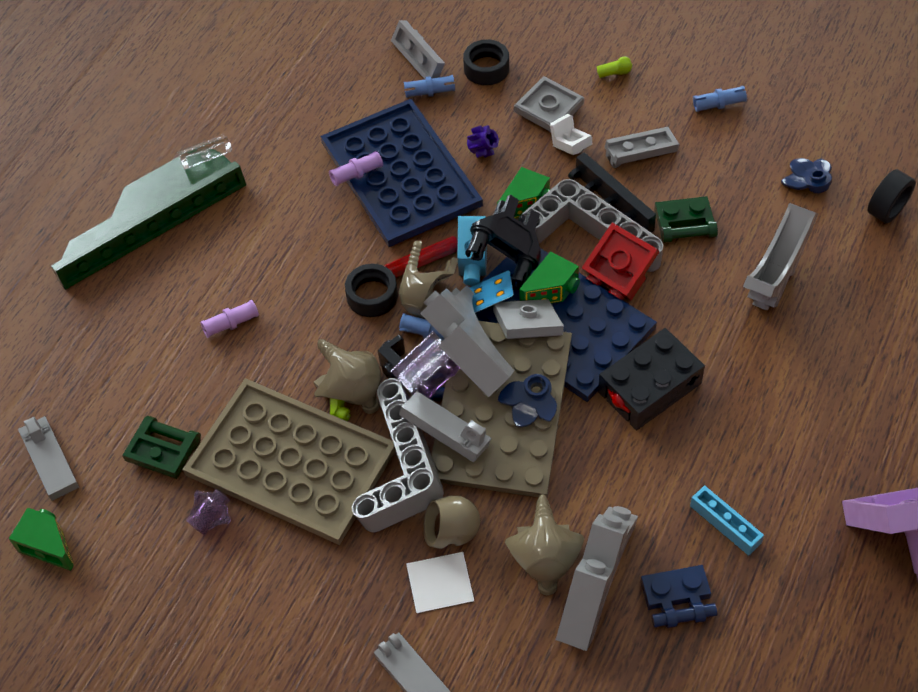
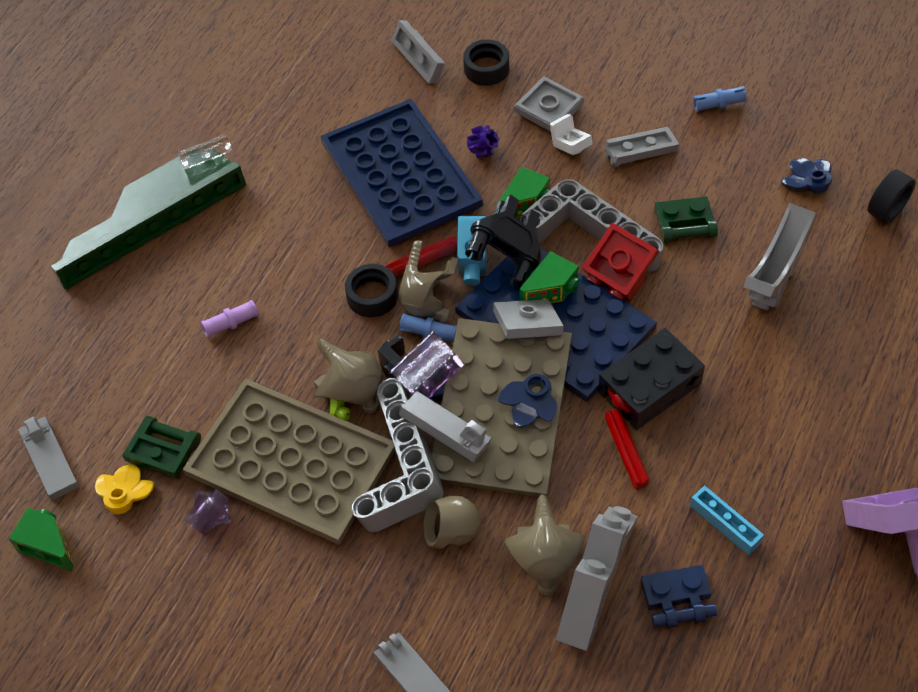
(123, 488): none -> yellow plate
(355, 168): lavender pin -> none
(429, 86): medium blue pin -> none
(440, 582): white sticker -> none
(465, 339): light grey arch -> none
(492, 291): dark azure sticker -> none
(612, 191): black hinge -> none
(619, 67): lime arm -> none
(627, 449): none -> red axle

